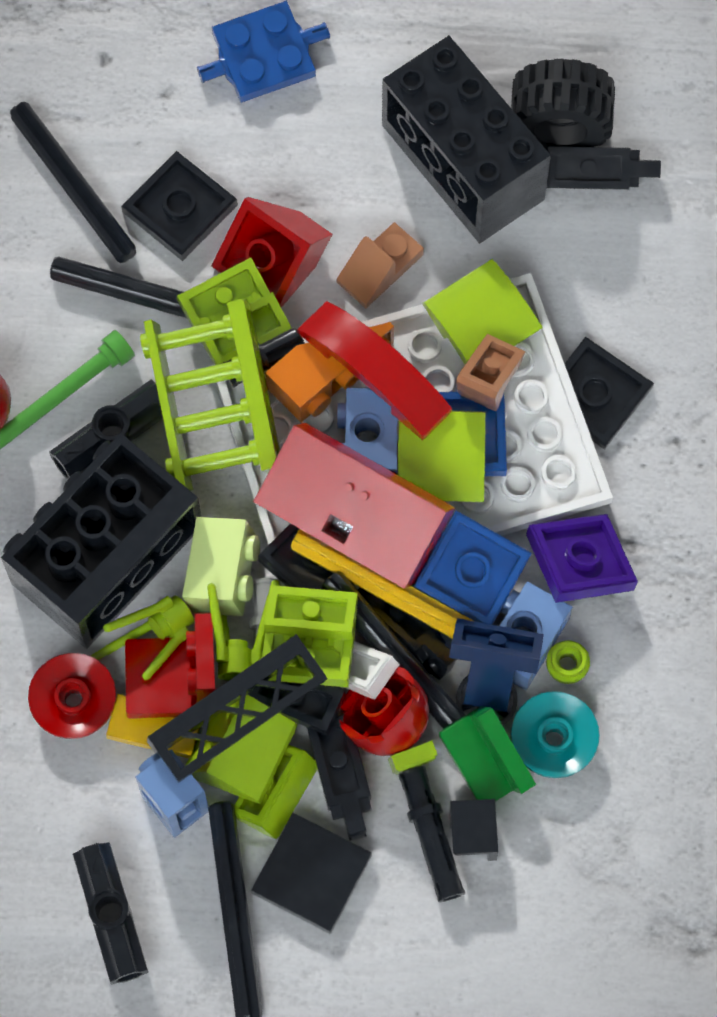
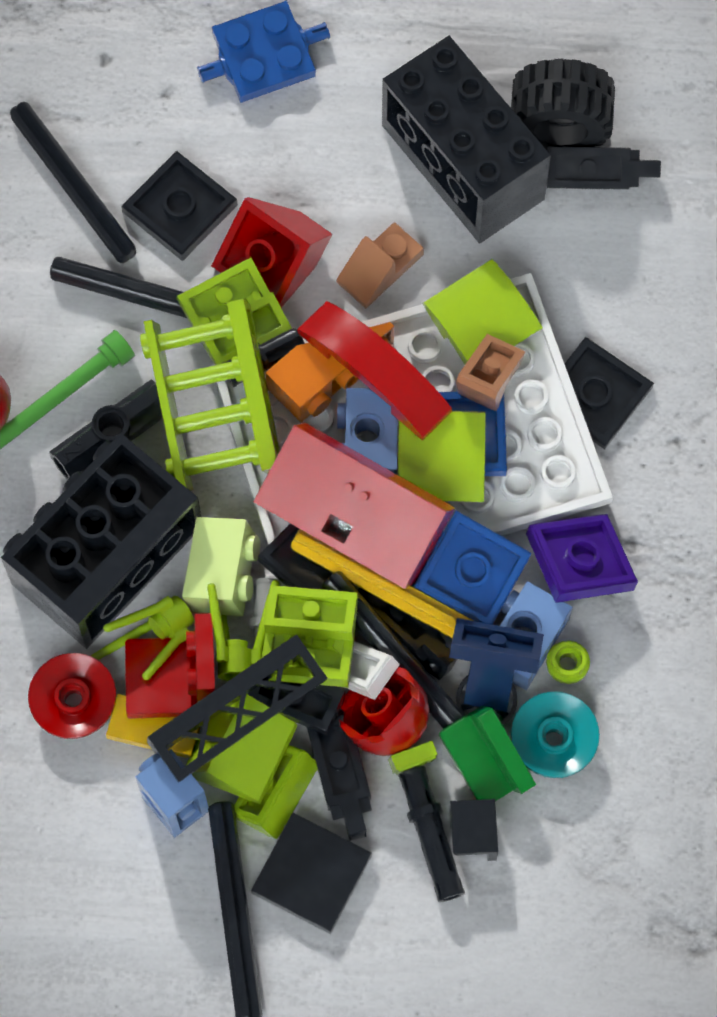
(116, 939): black piece -> none

